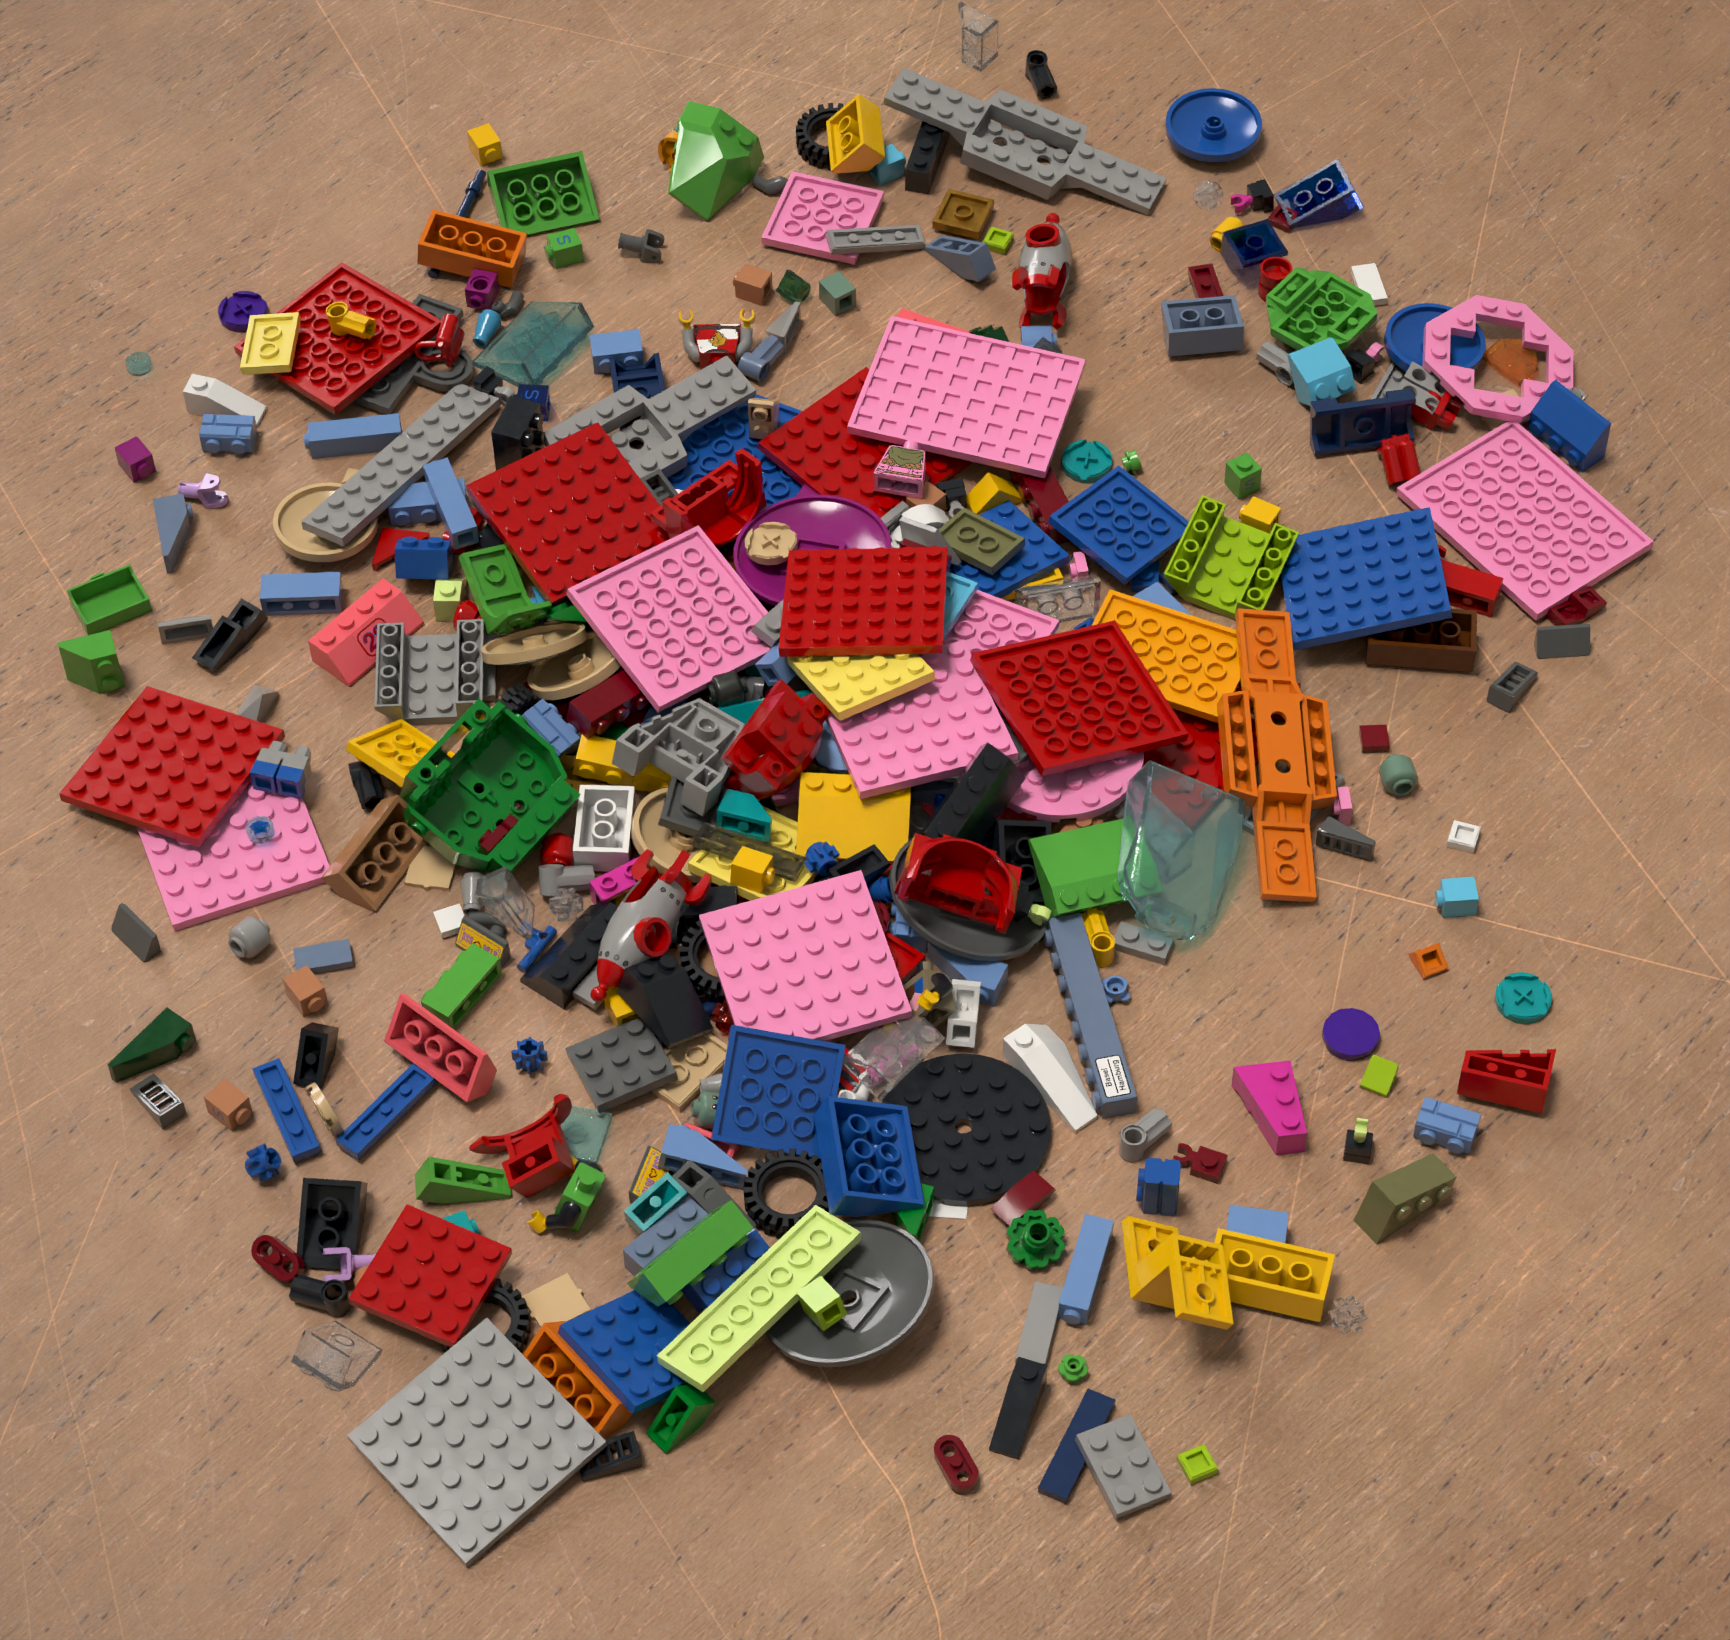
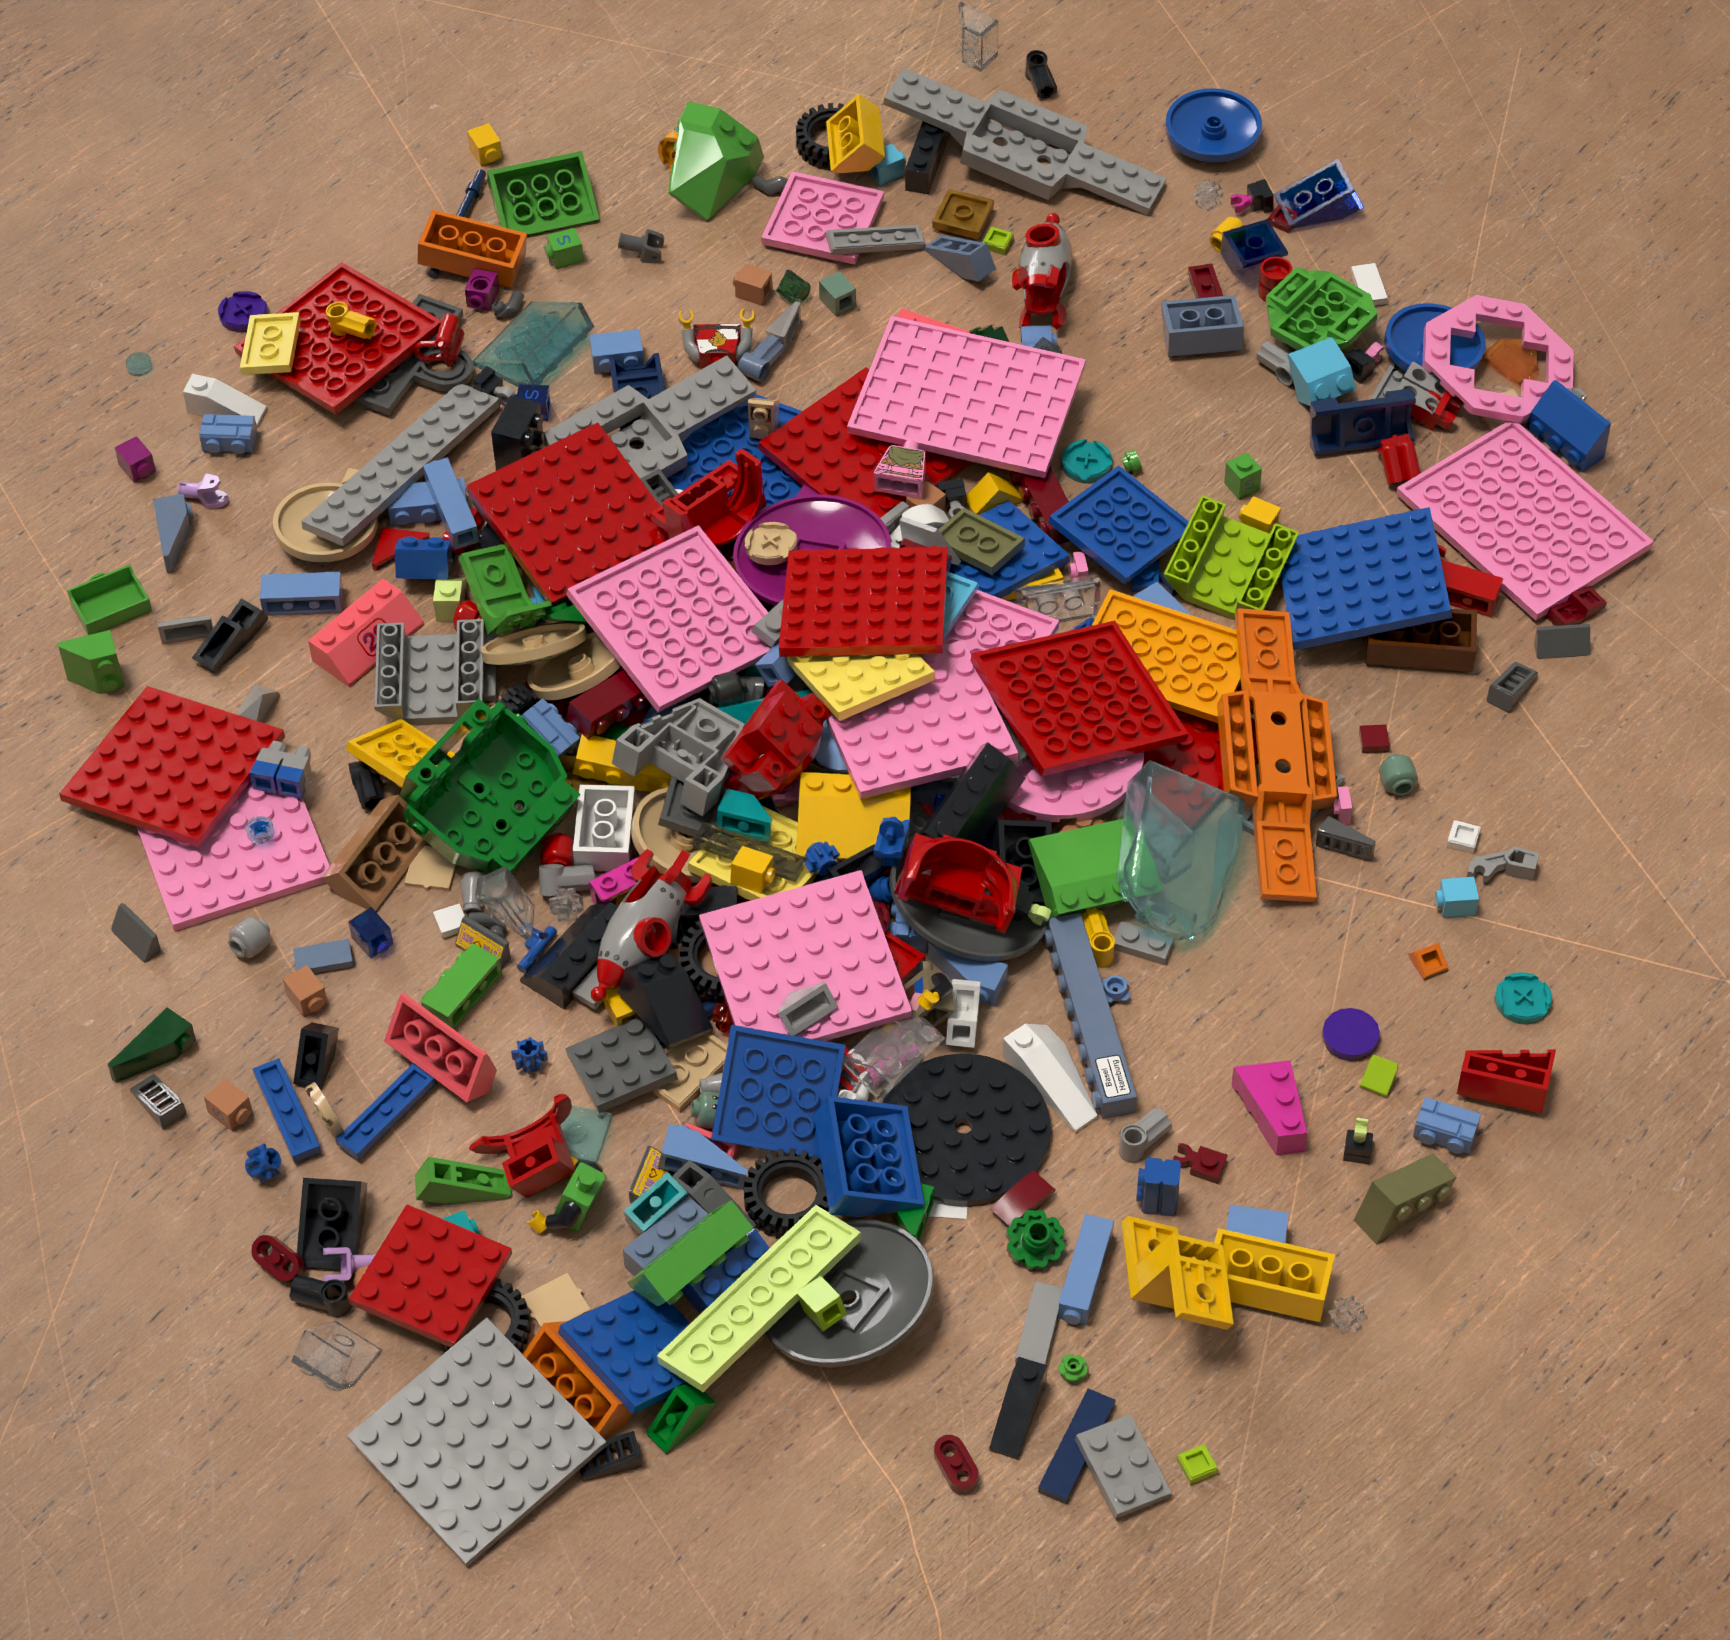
(352, 435): medium blue brick -> none
(371, 933): none -> clear blue brick
(487, 325): dark azure cone -> none
(491, 839): dark red plate -> none
(806, 1007): none -> light grey slope
(891, 840): none -> blue hips
(1515, 863): none -> light grey piece

